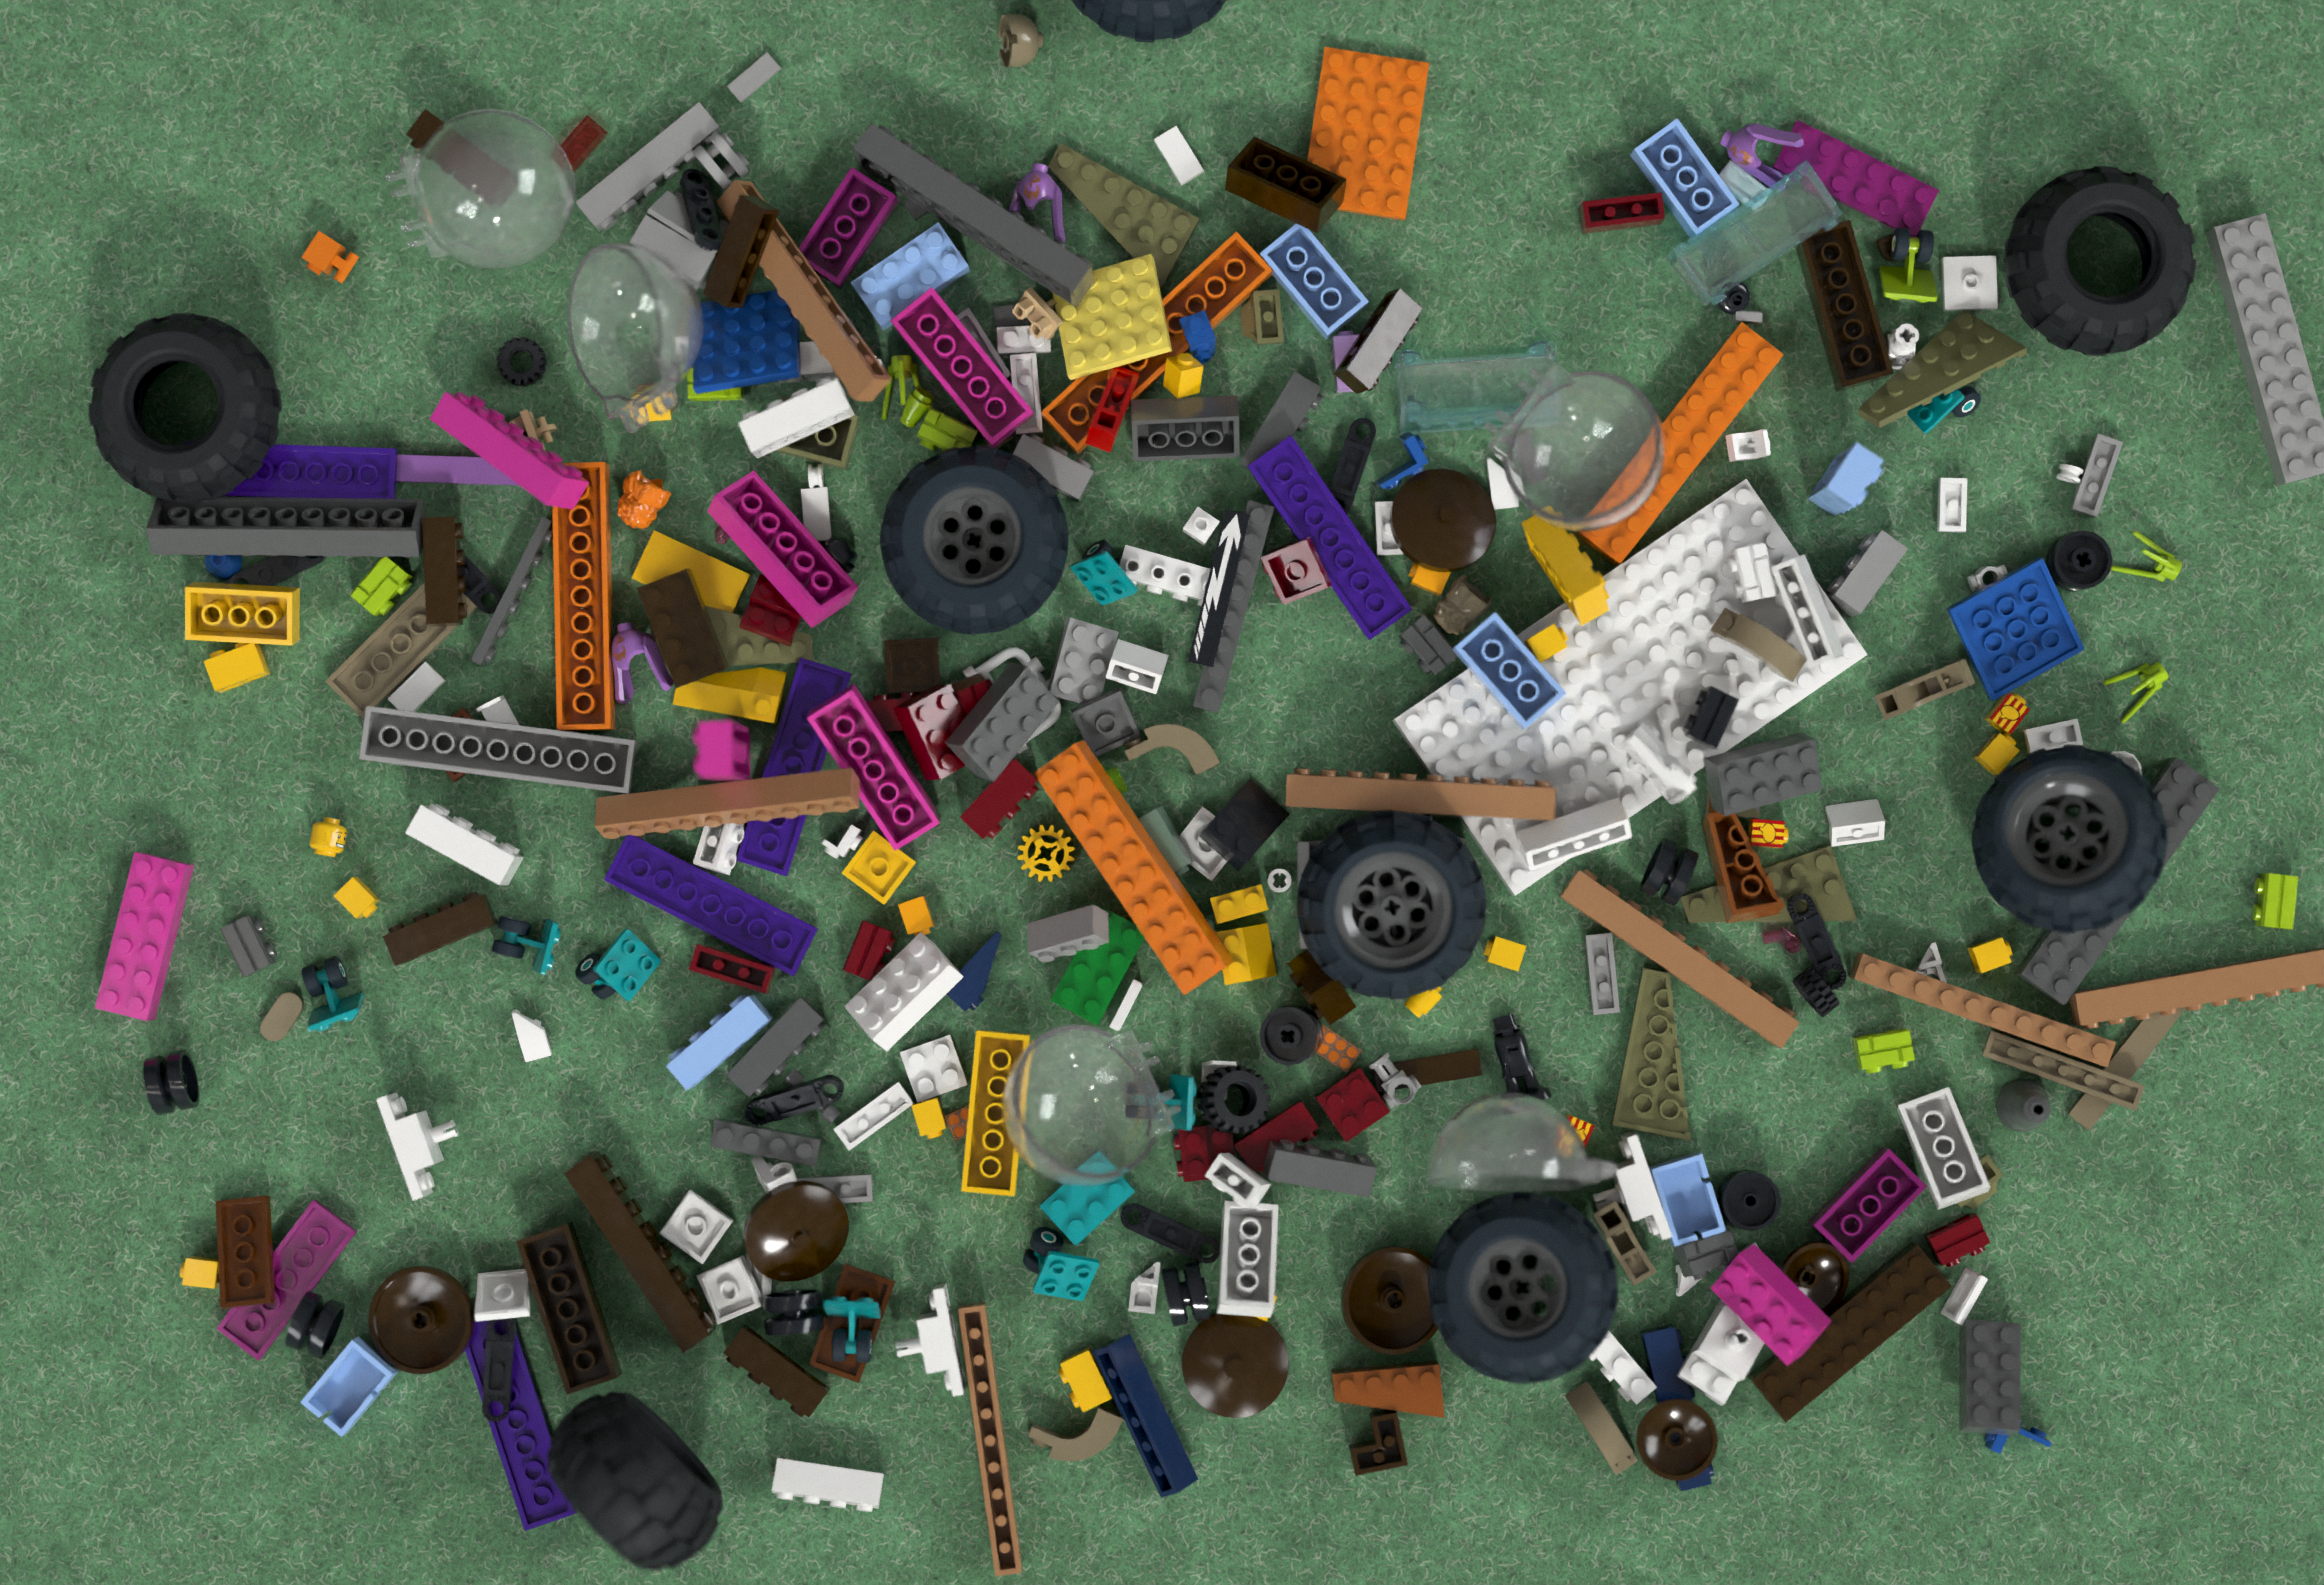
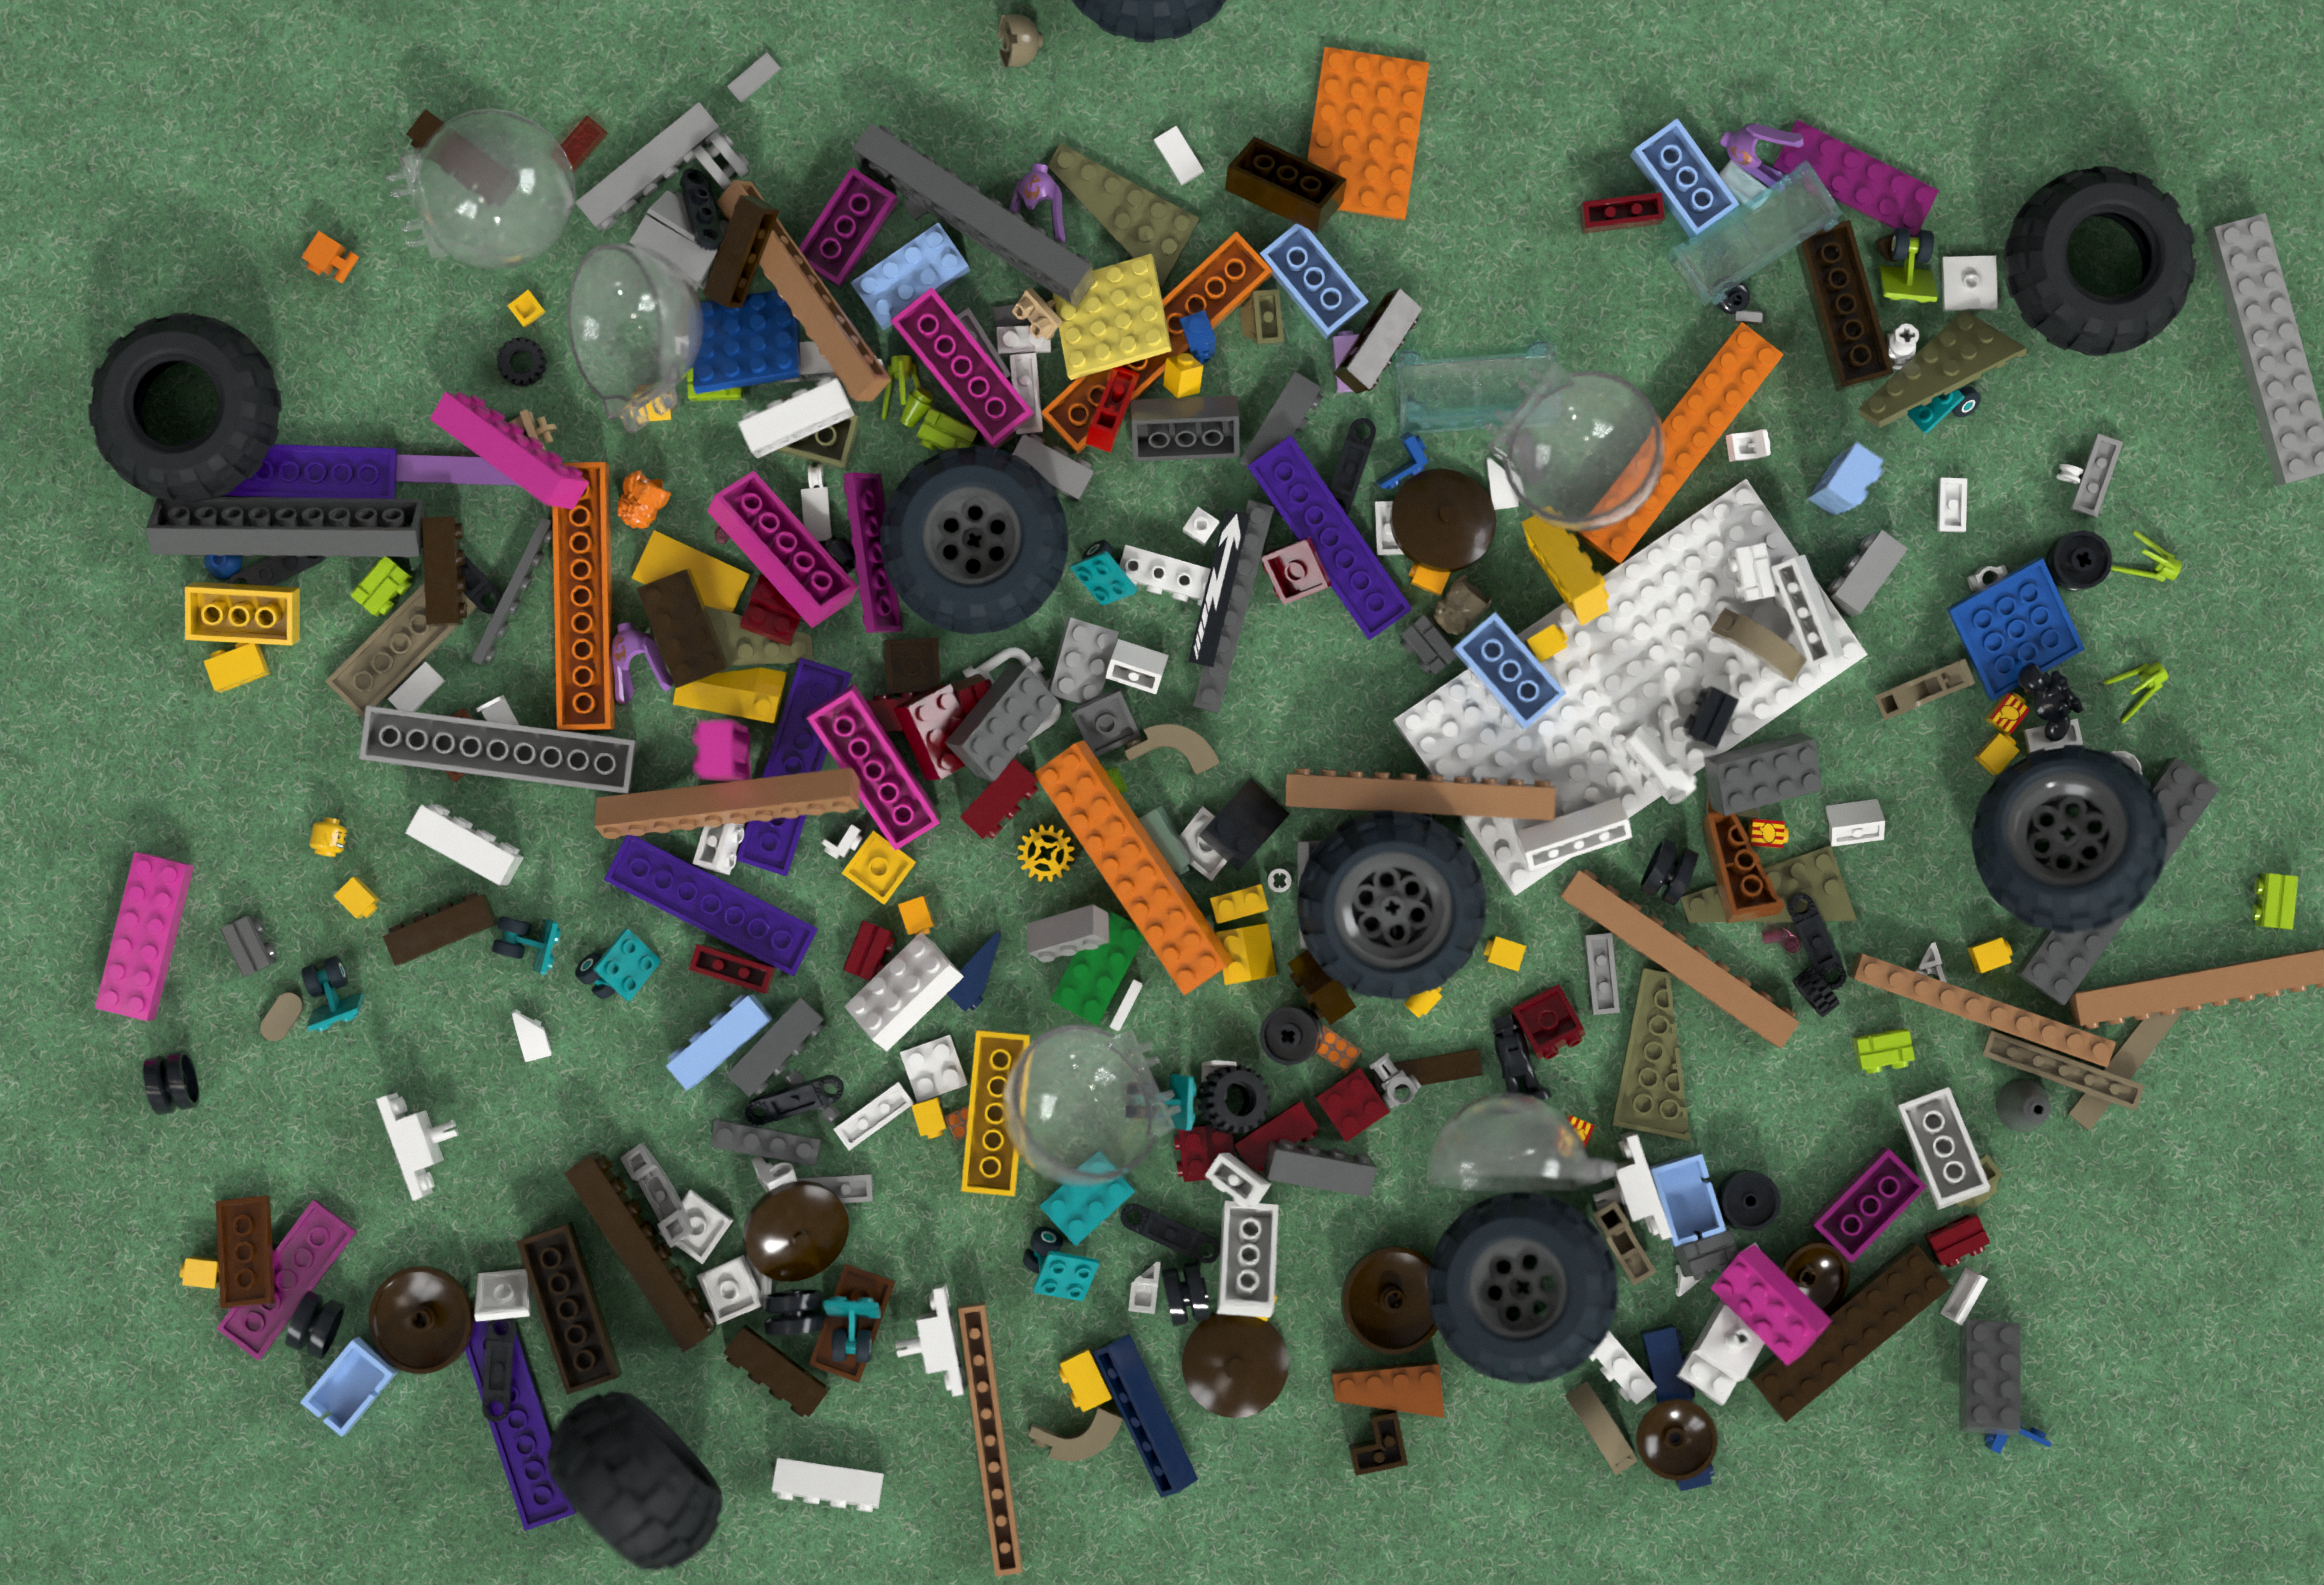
(526, 308): none -> yellow plate
(659, 1193): none -> light grey slope
(866, 516): none -> magenta plate
(1549, 1022): none -> dark red plate
(2051, 699): none -> black animal

